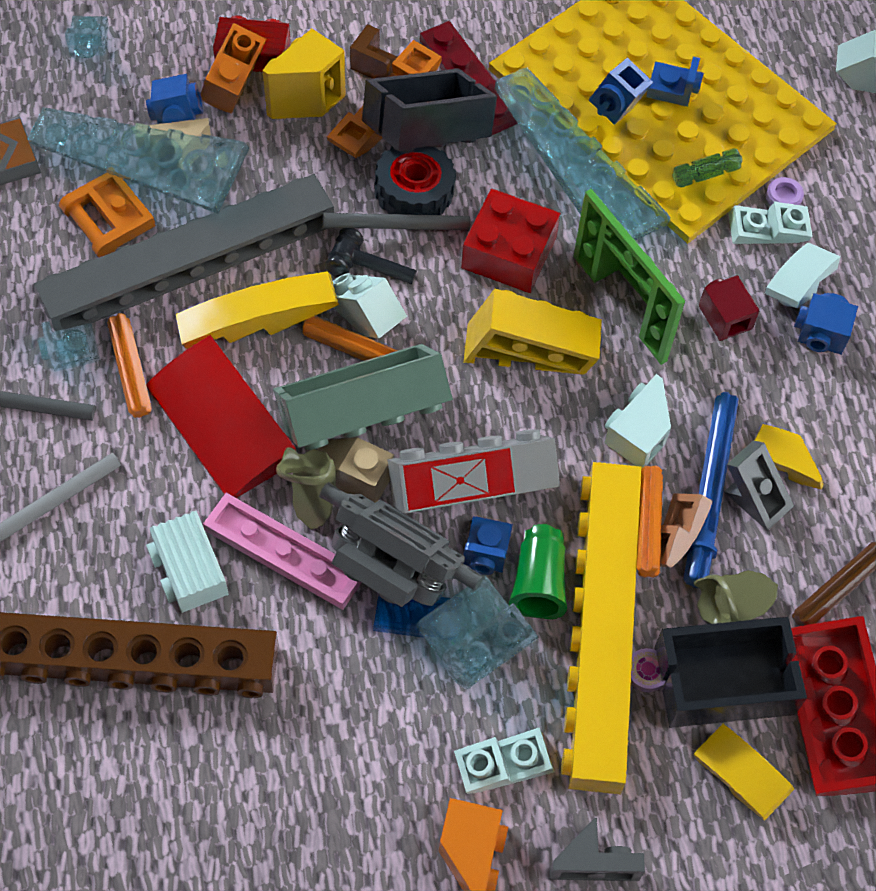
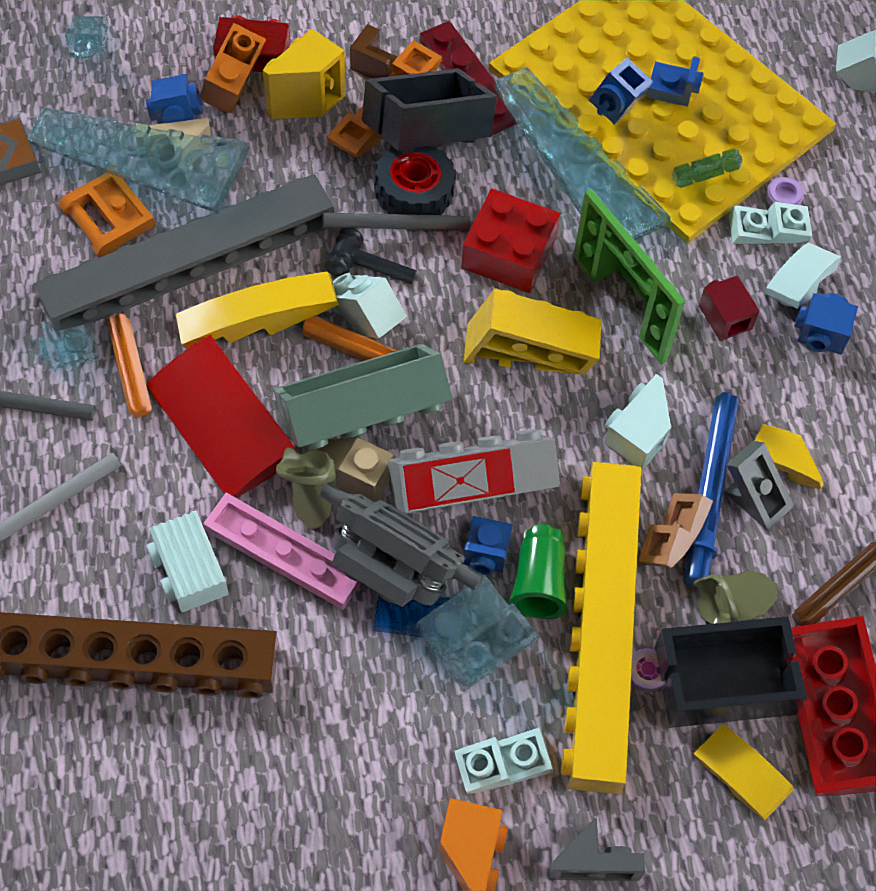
(650, 522): orange axle -> none

